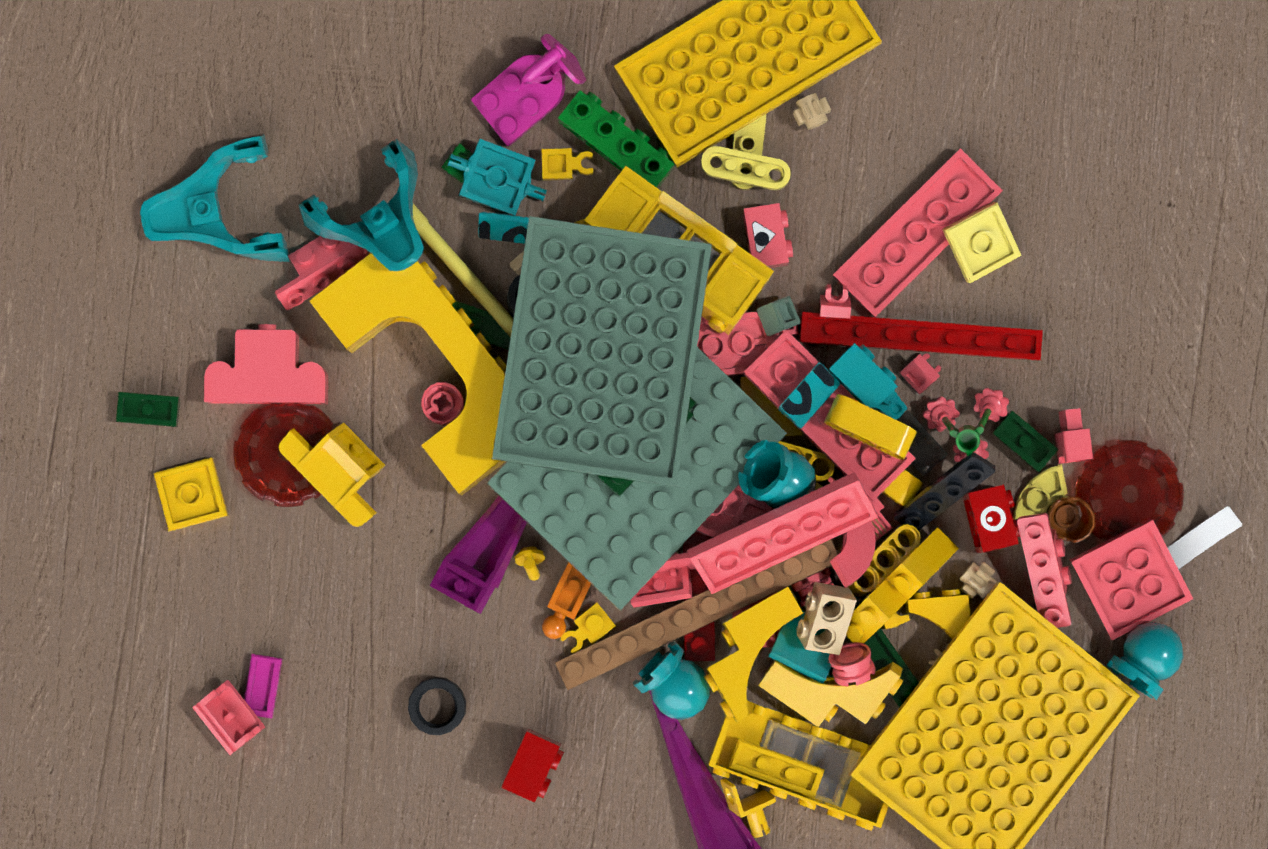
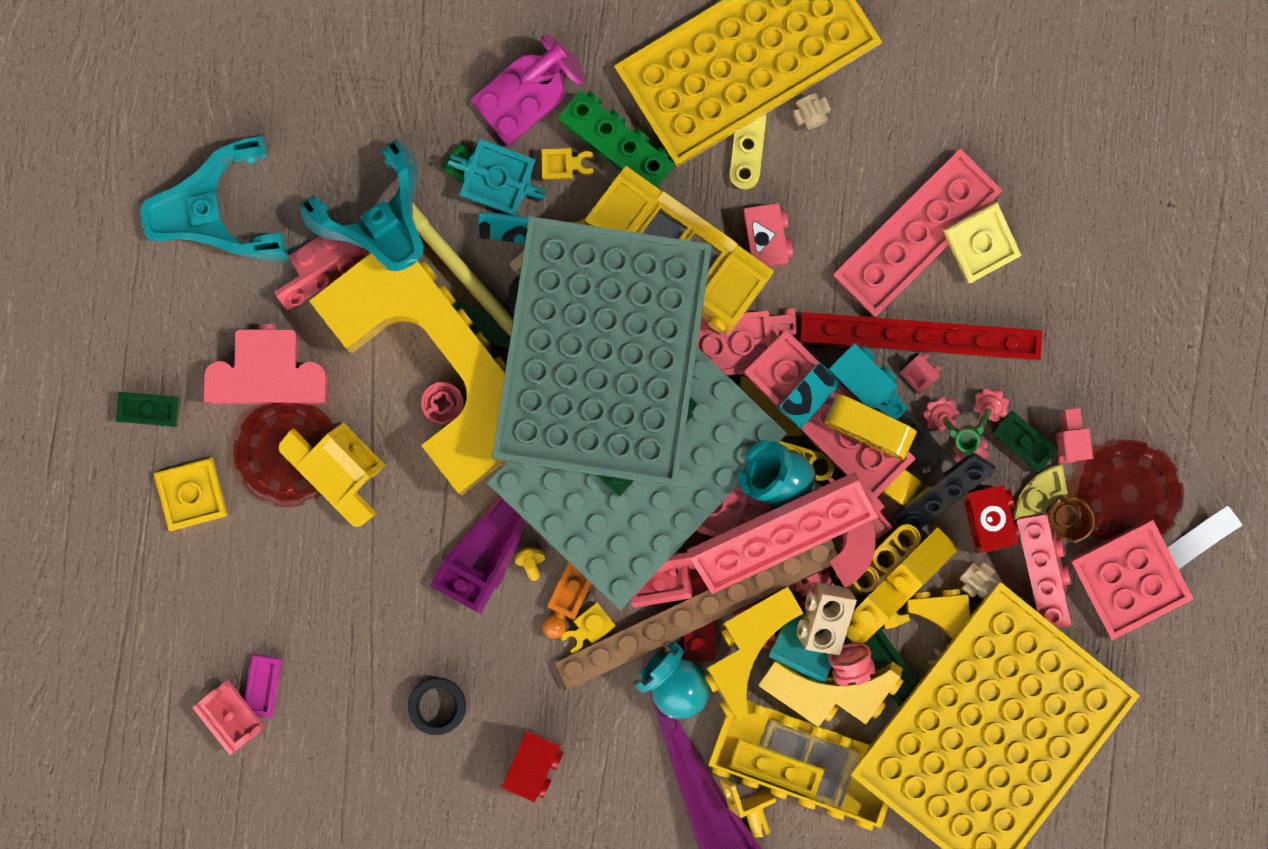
(759, 164): light yellow plate -> none
(778, 316): sand green slope -> none
(835, 306): coral tile -> none
(1150, 655): teal tile -> none

